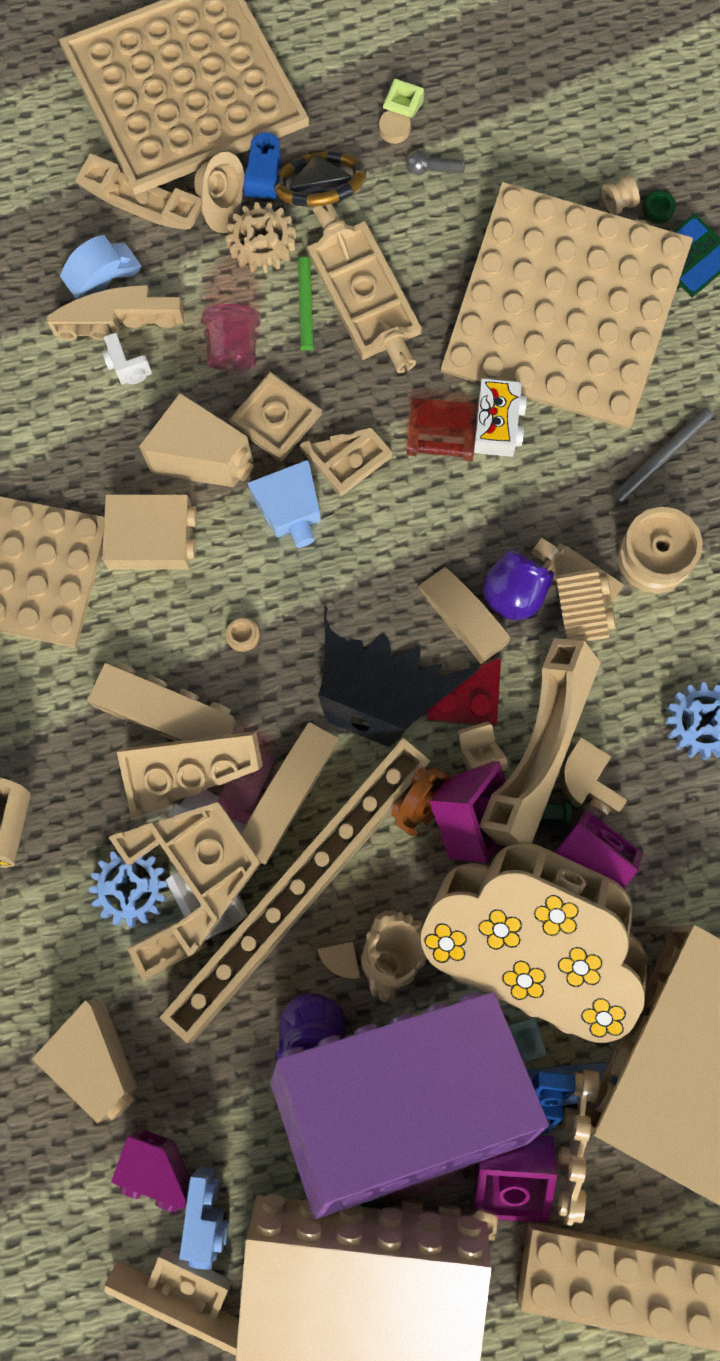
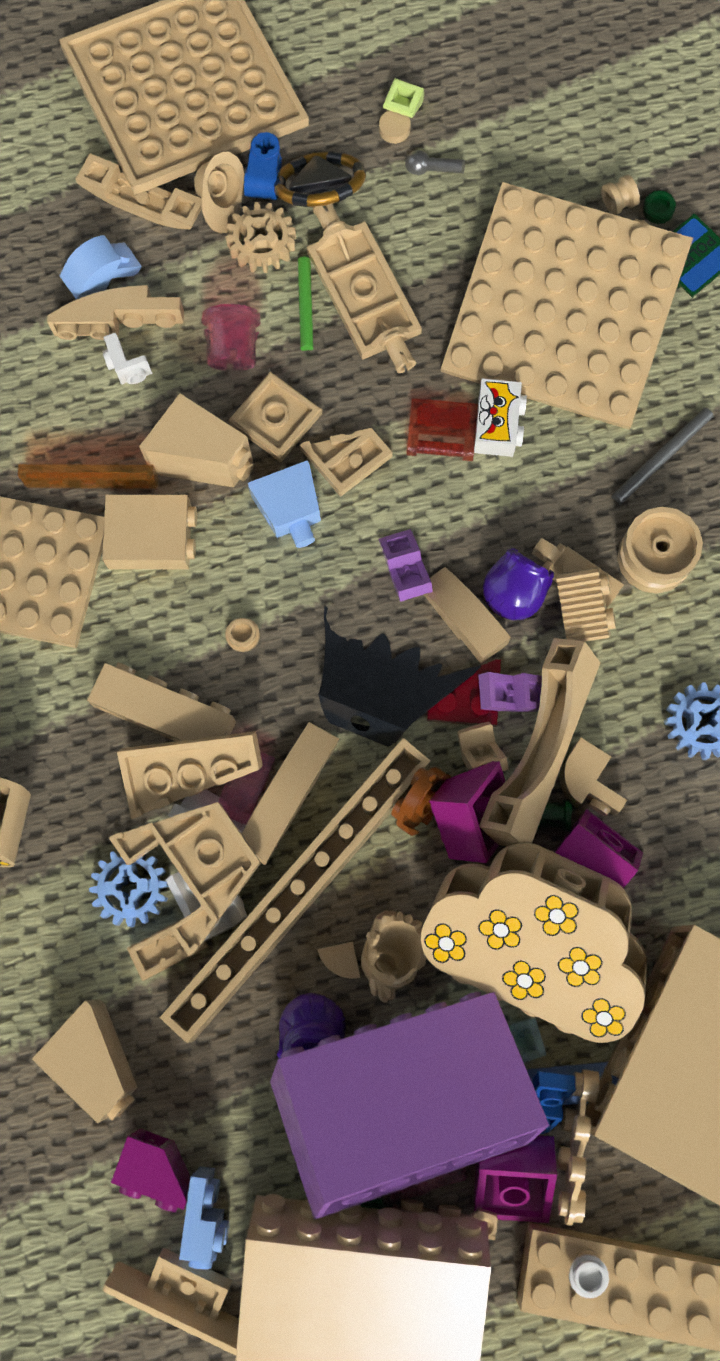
(88, 476): none -> clear orange tile
(405, 565): none -> medium lavender slope
(510, 692): none -> medium lavender slope
(588, 1276): none -> white plate

